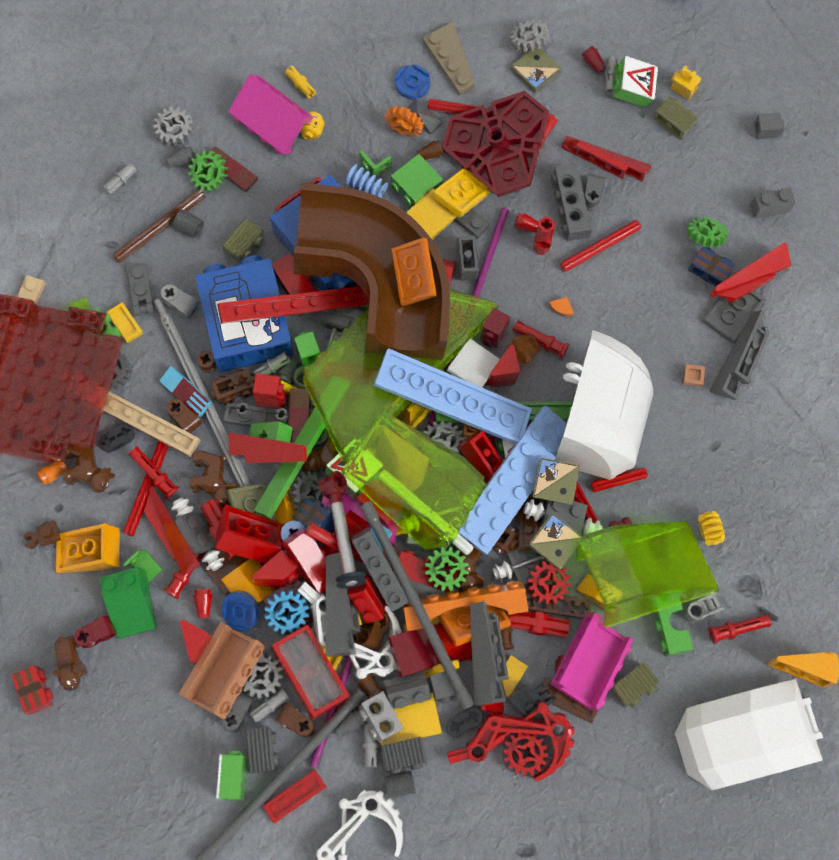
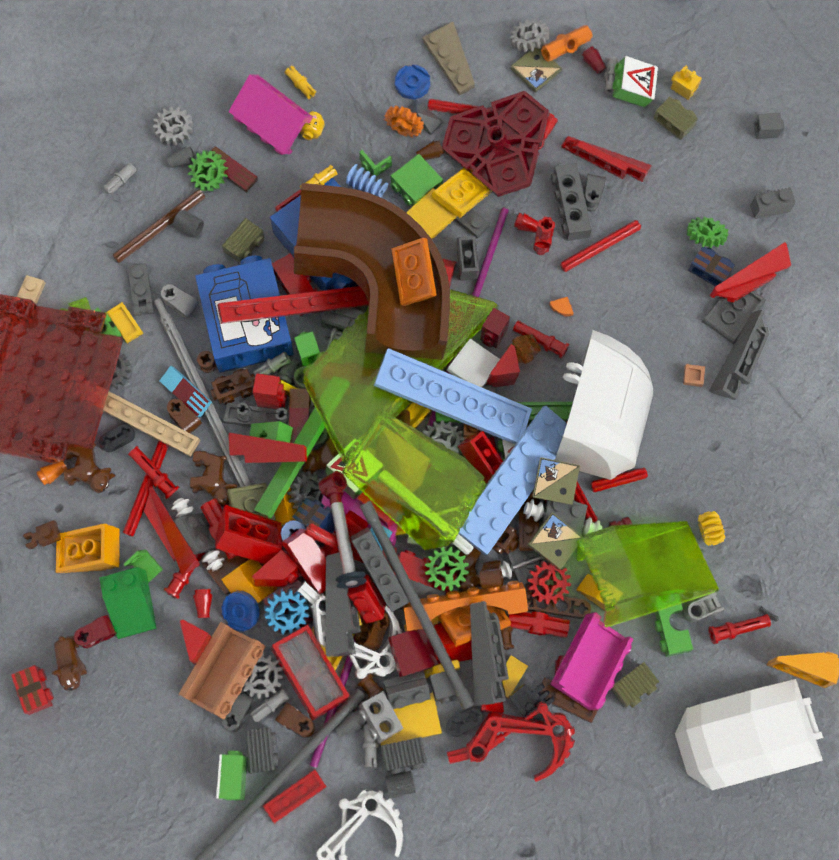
(323, 176): none -> yellow pin
(491, 574): none -> reddish brown piece
(537, 759): red gear -> none
(566, 43): none -> orange piece

